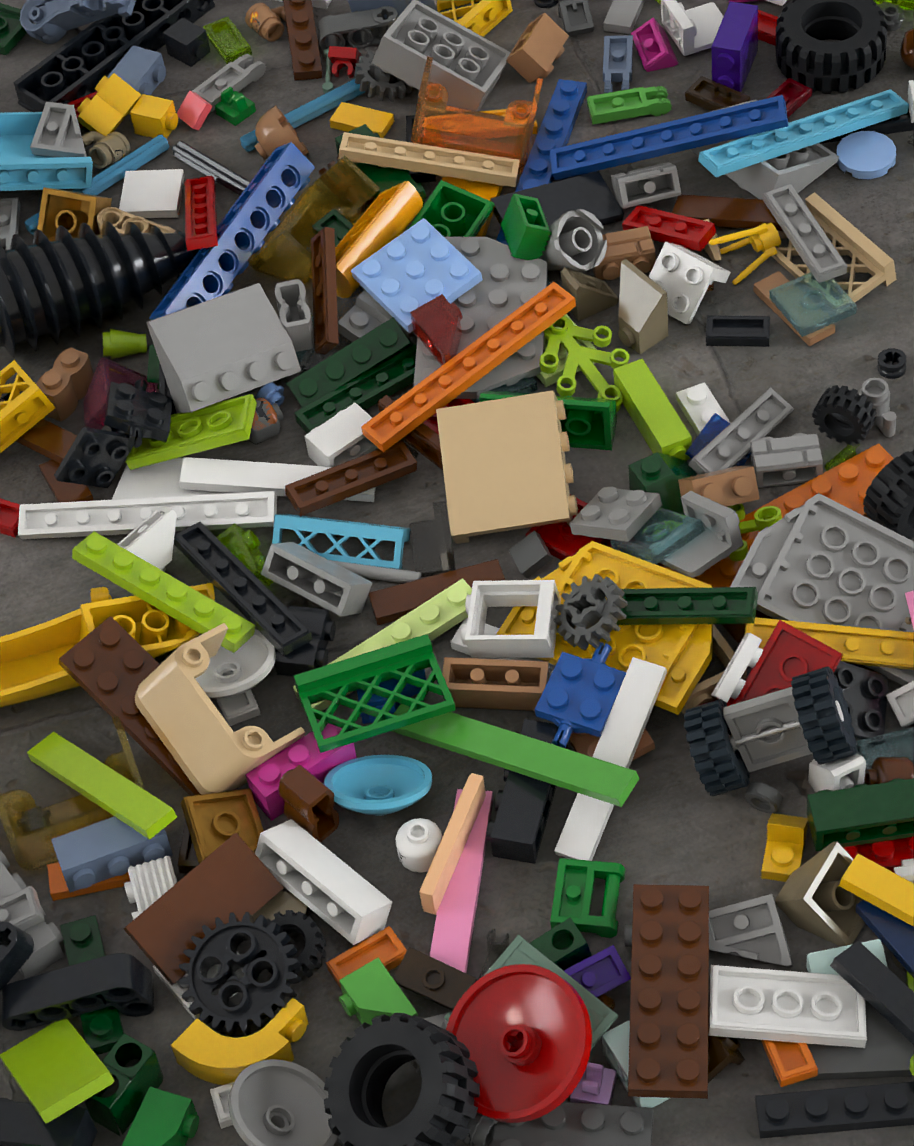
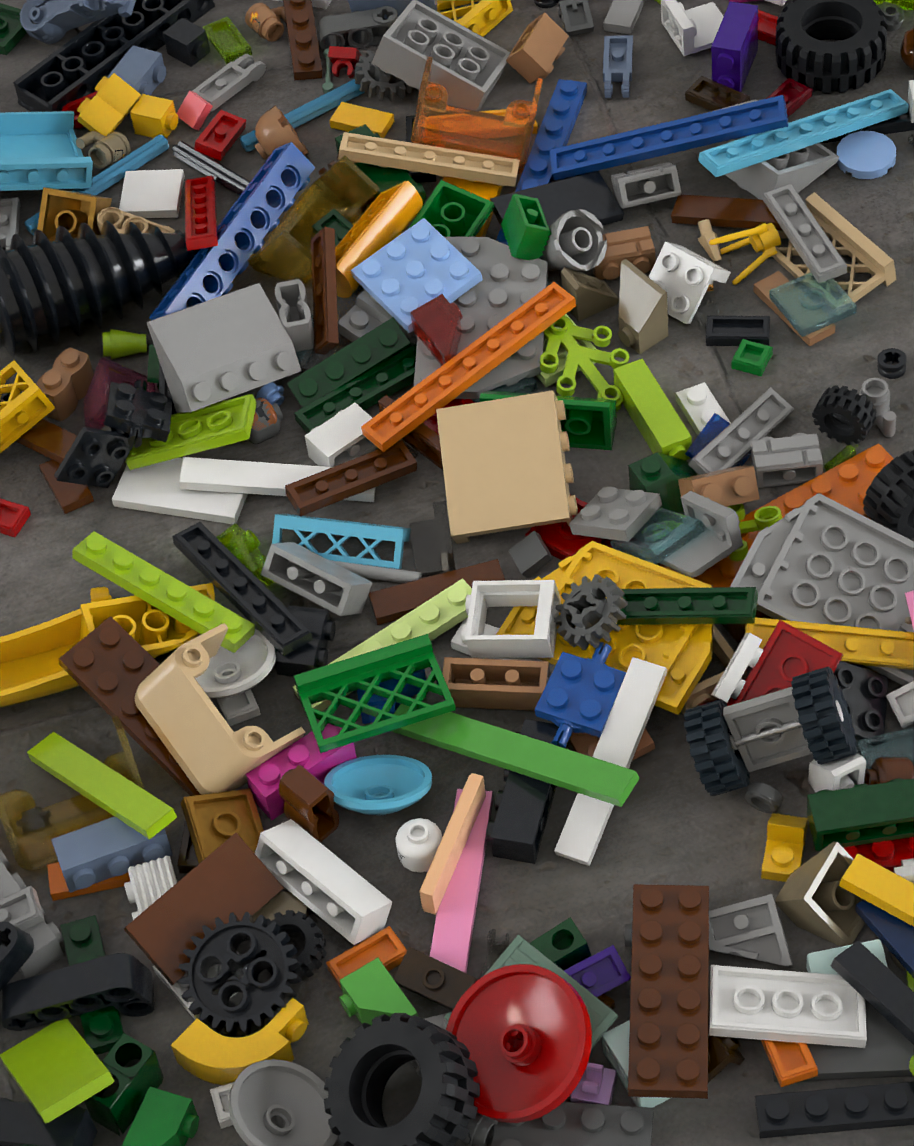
(58, 132): light grey wing -> none
(124, 515): white plate -> none
(153, 538): white slope -> none
(220, 135): none -> red plate
(234, 106): green tile -> none
(575, 894): green plate -> none
(628, 104): bright green hinge -> none
(654, 46): dark pink slope -> none
(671, 227): red plate -> none
(751, 357): none -> green tile

